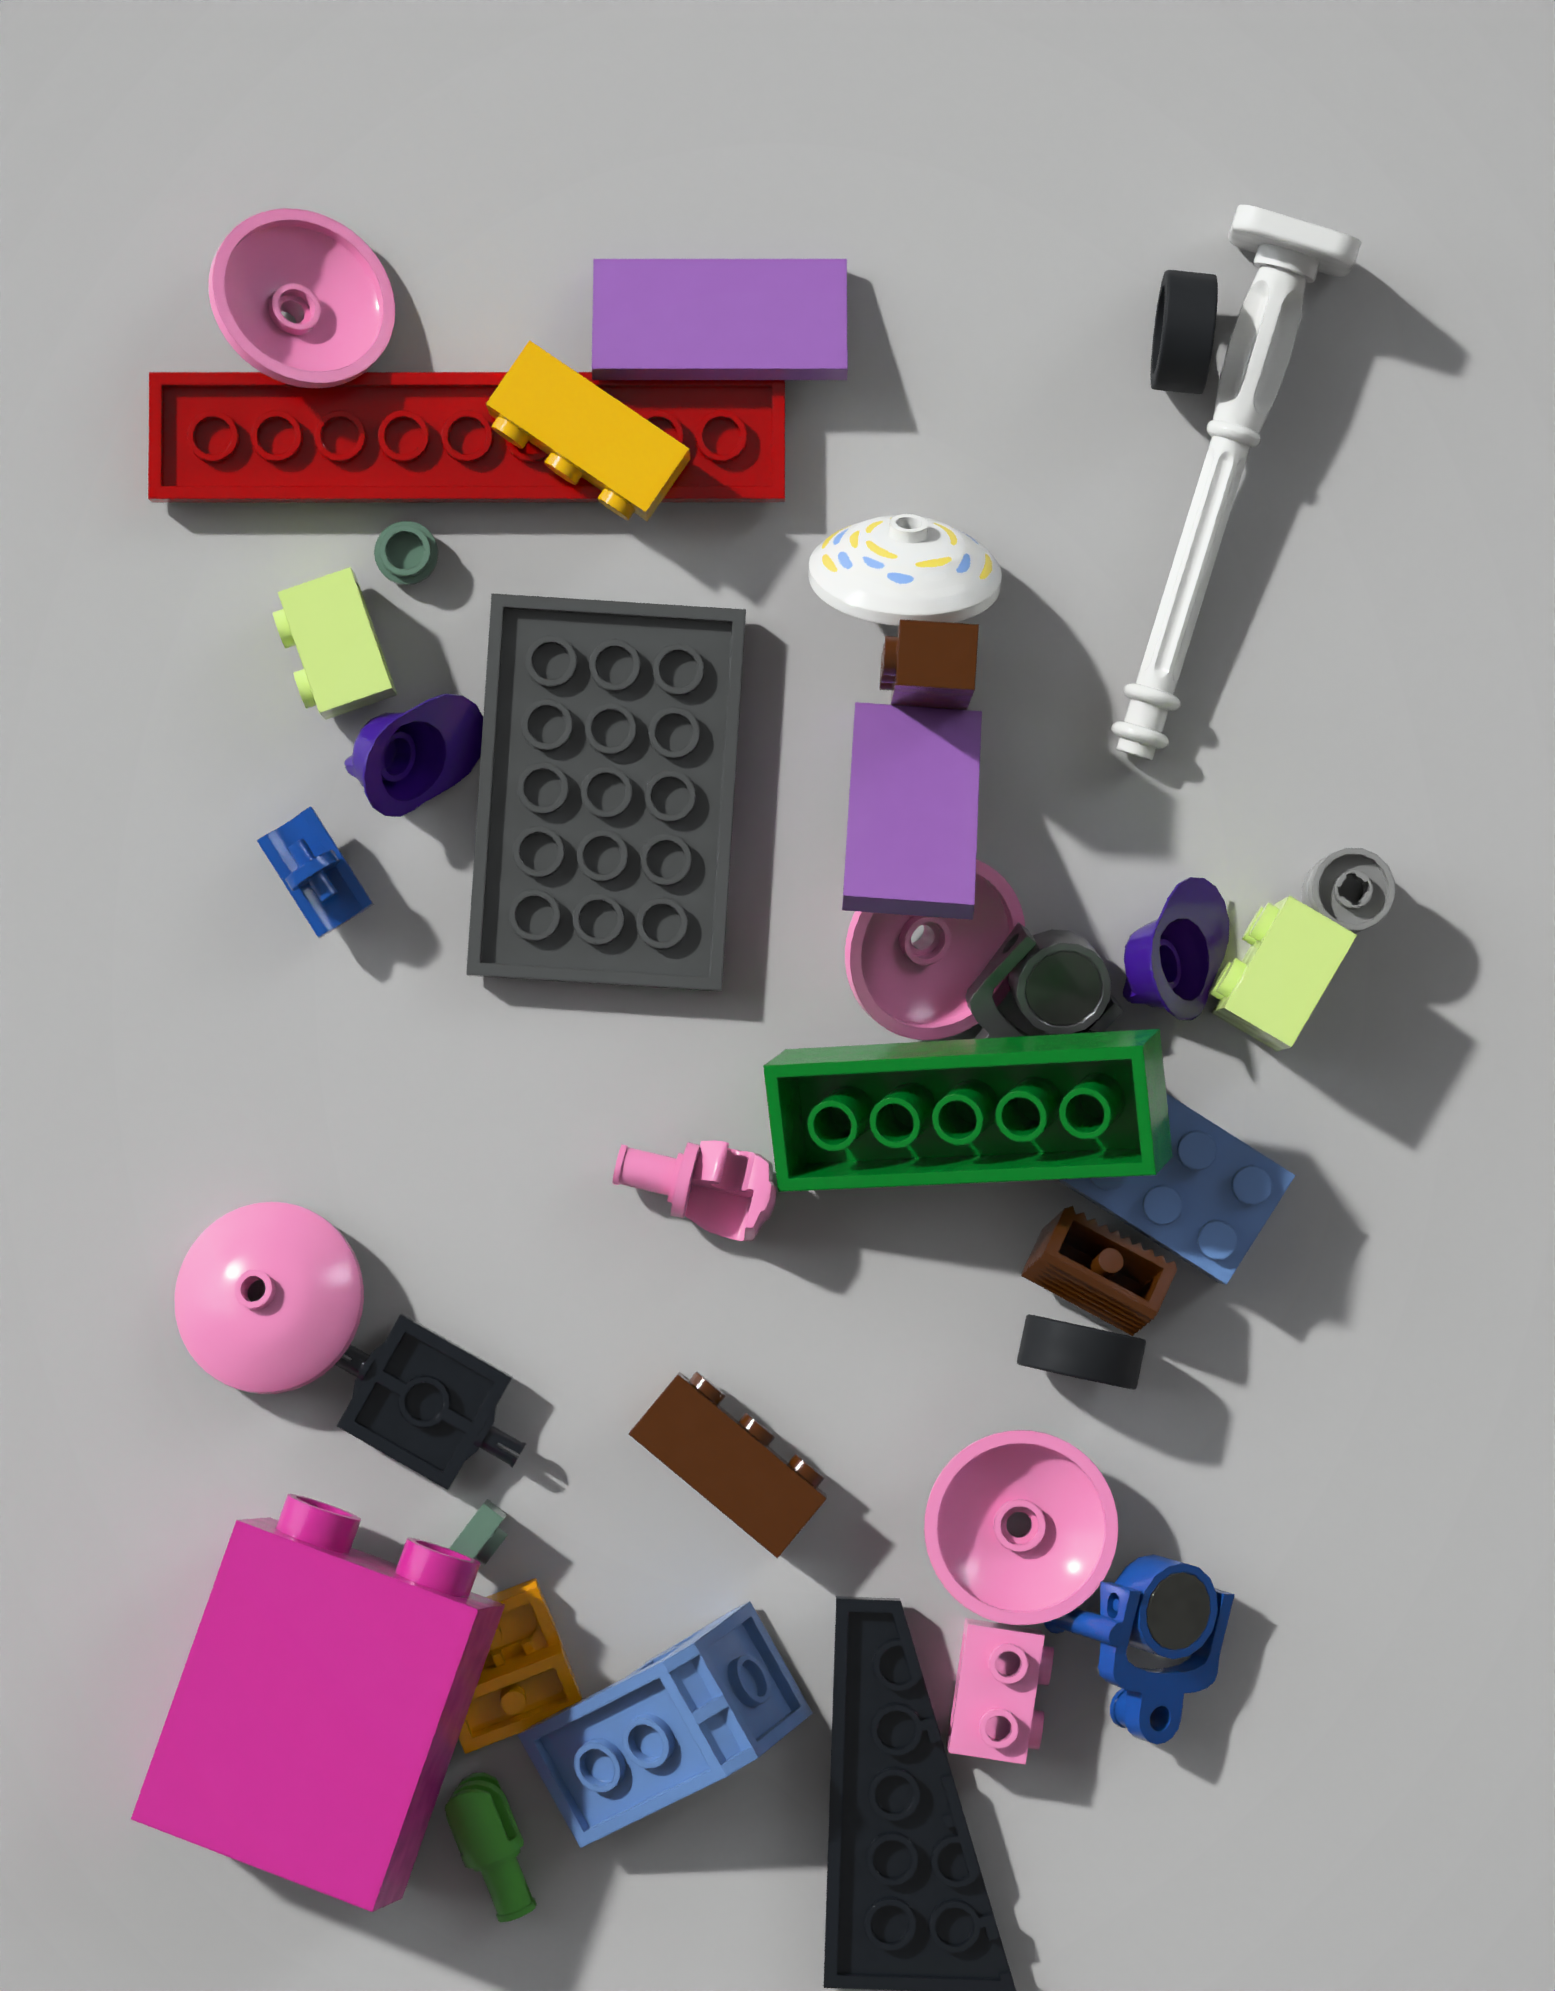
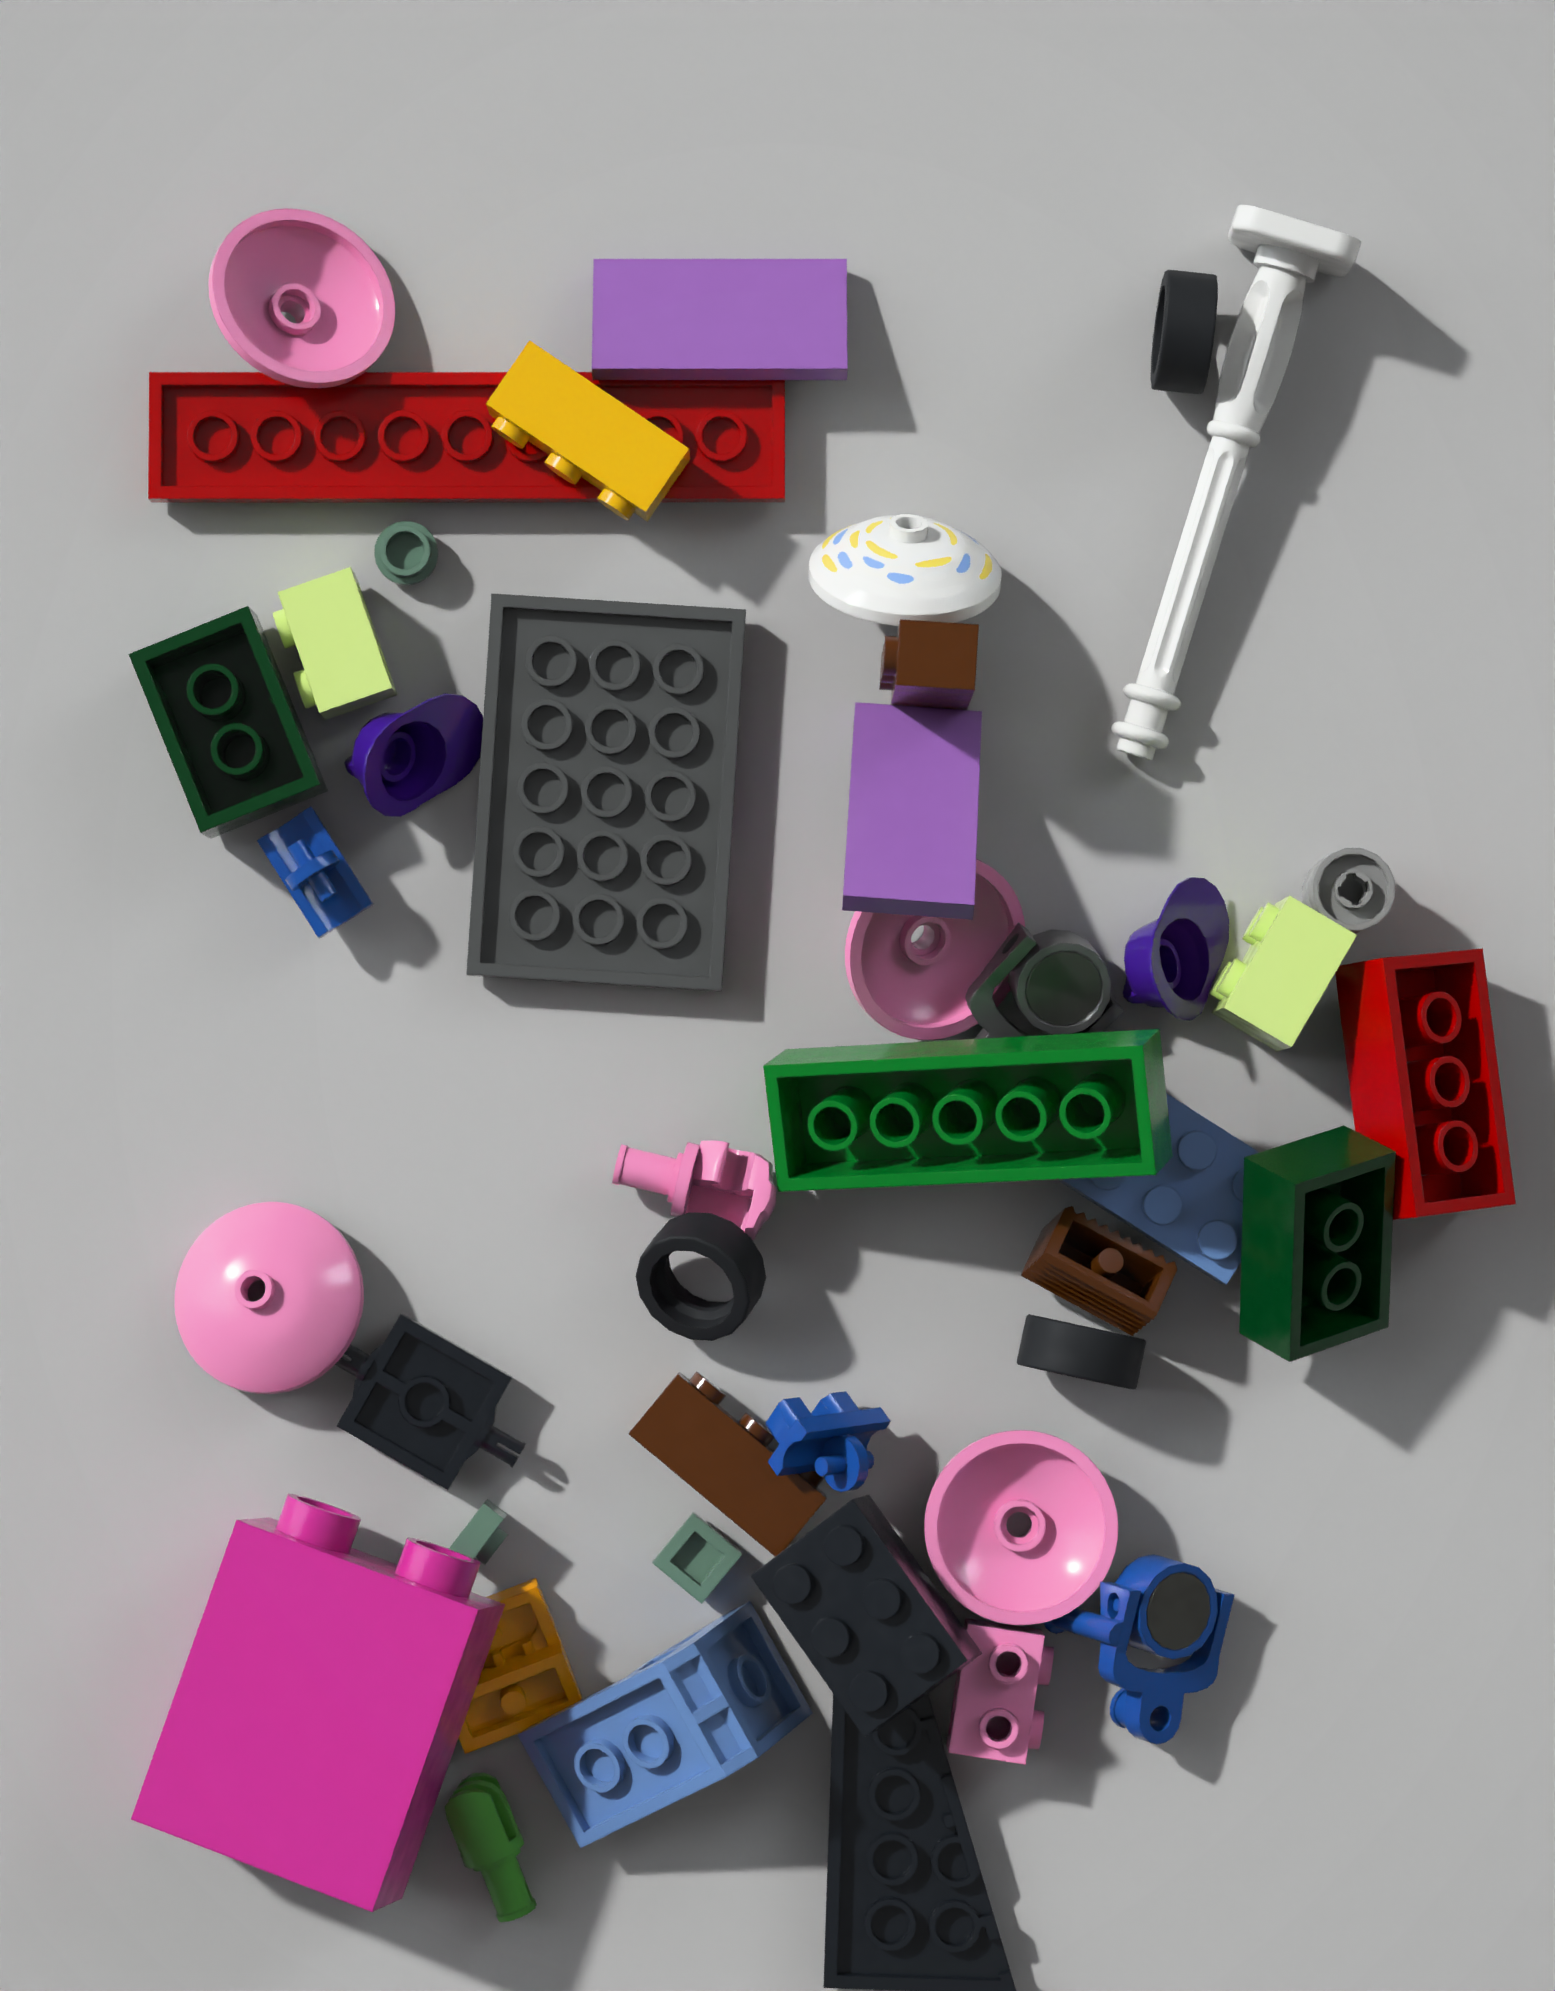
(228, 722): none -> dark green brick
(674, 1304): none -> black tyre
(697, 1557): none -> sand green plate
(825, 1441): none -> blue hips
(866, 1614): none -> black brick
(1316, 1242): none -> dark green brick
(1428, 1078): none -> red brick

